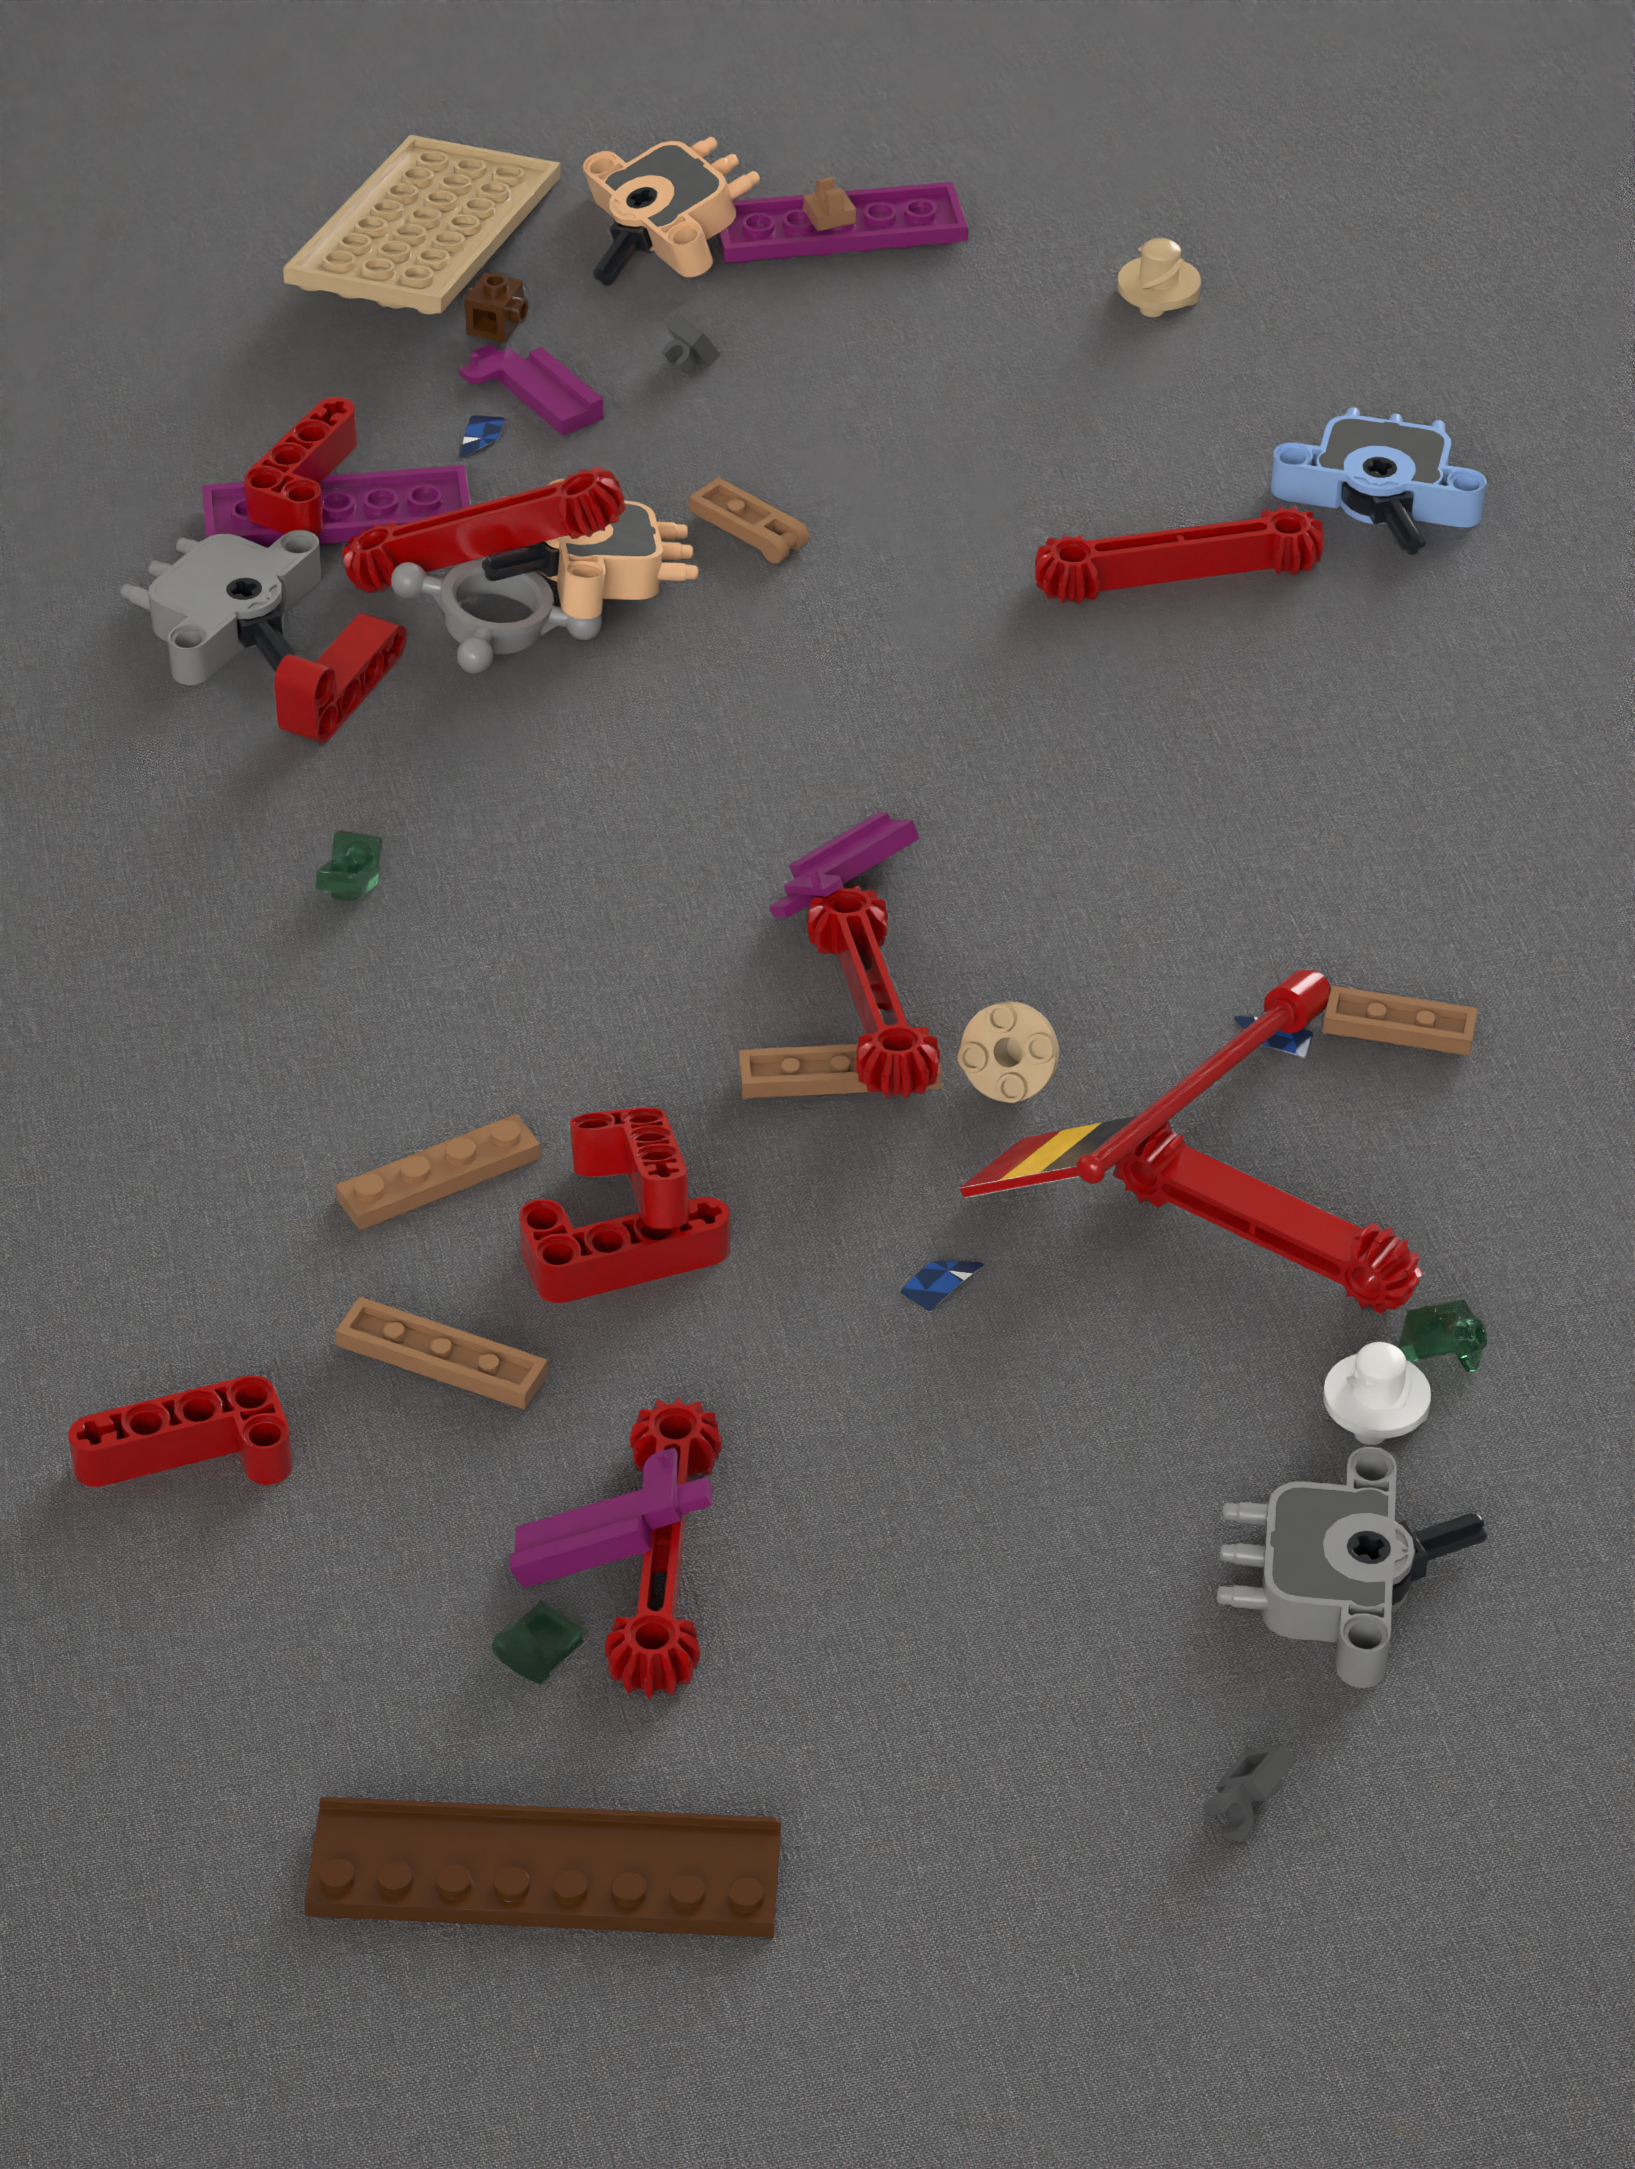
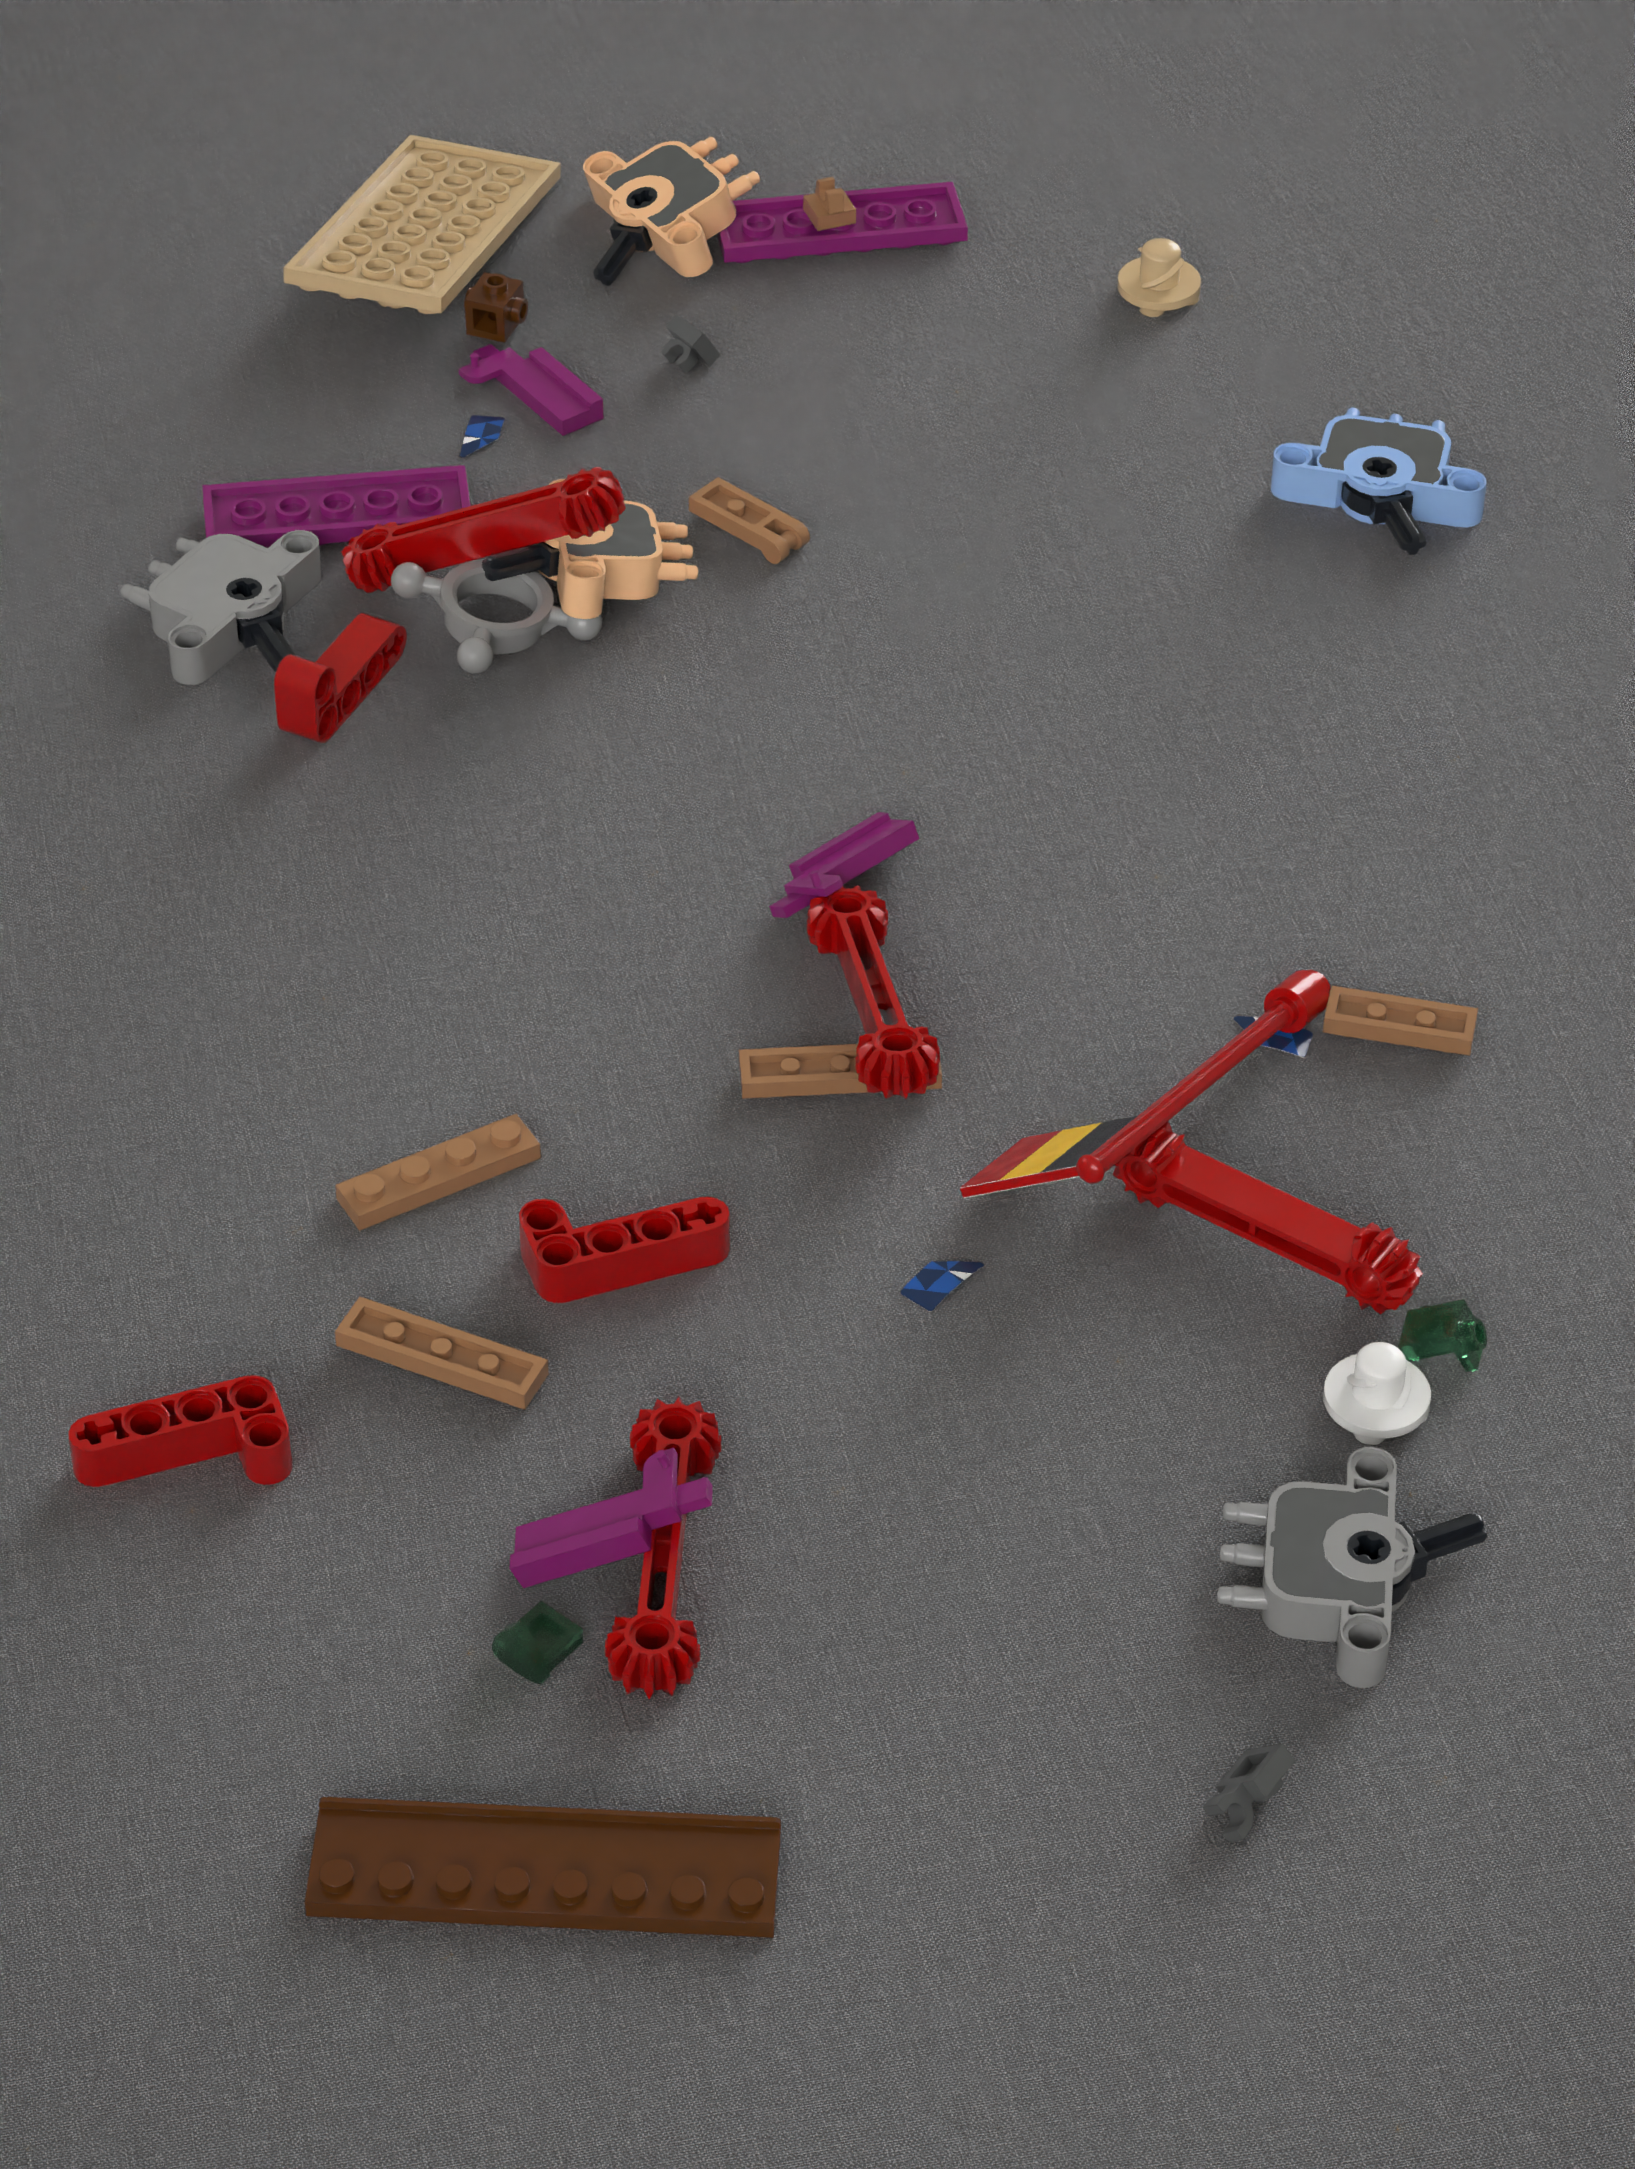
(285, 482): red beam -> none
(352, 867): clear green bracket -> none
(644, 1148): red beam -> none
(1009, 1051): tan plate -> none
(1275, 541): red arm -> none

